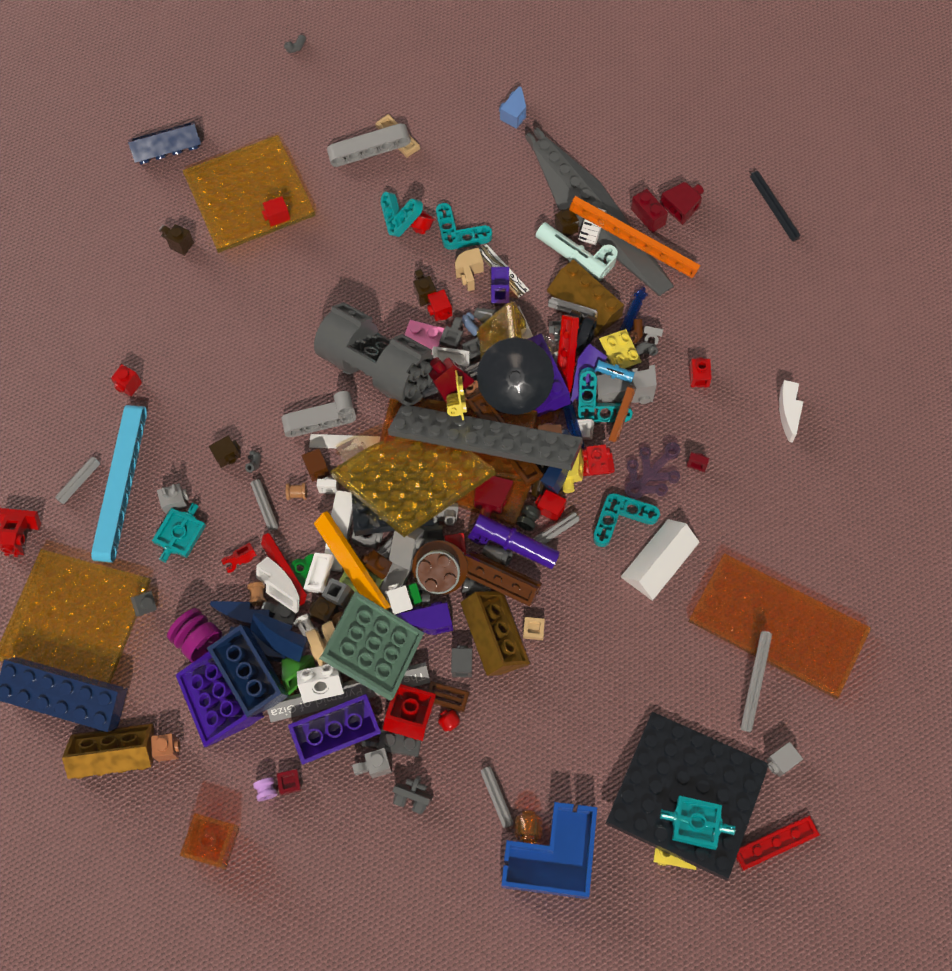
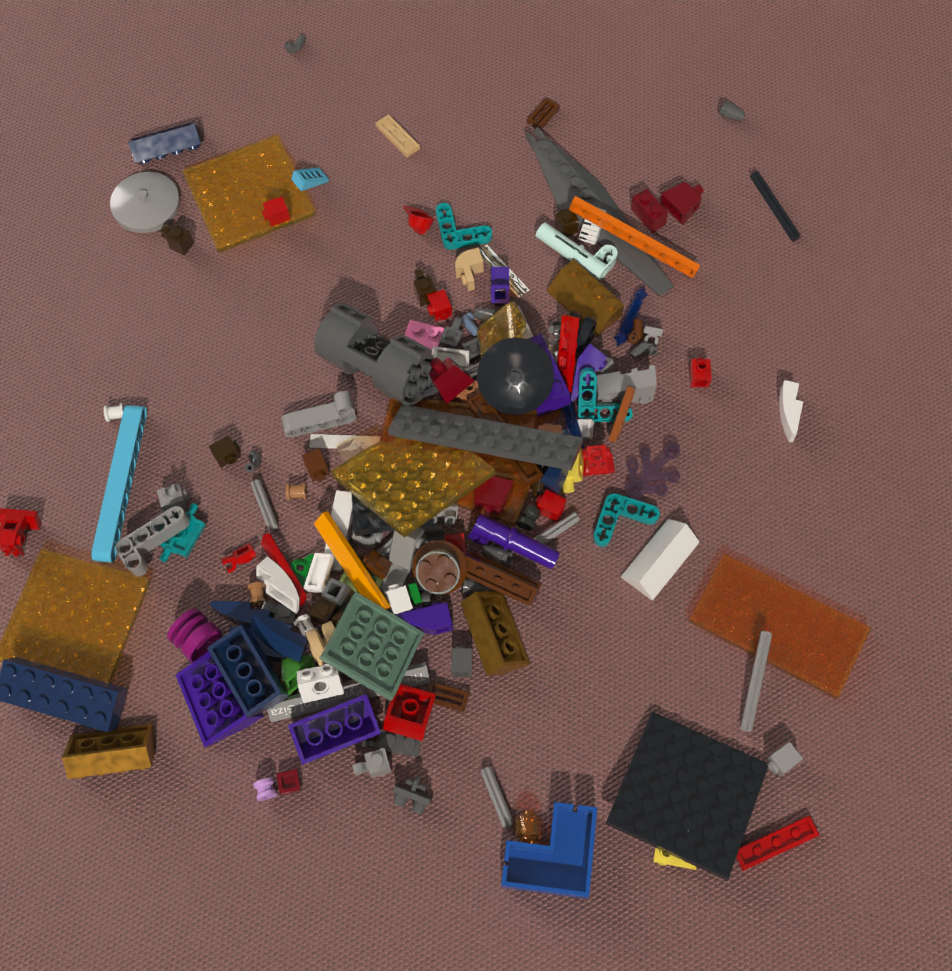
(77, 480): light grey axle -> none
(113, 412): none -> white bush
(126, 380): red brick -> none
(143, 603): dark grey plate -> none
(145, 202): none -> light grey dish
(165, 747): nougat brick -> none
(179, 521): none -> light grey beam
(209, 841): clear orange brick -> none
(304, 184): none -> medium azure slope
(327, 485): white plate -> none
(368, 145): light grey beam -> none
(396, 219): teal beam -> none
(448, 720): red piece -> none
(456, 401): light yellow hinge -> none
(514, 109): medium blue slope -> none
(533, 628): tan plate -> none
(548, 115): none -> reddish brown tile
(566, 306): light grey axle -> none
(602, 367): dark azure pin -> none
(620, 349): light yellow hinge -> none
(697, 822): teal plate -> none
(698, 461): dark red plate -> none
(731, 111): none -> dark grey cone

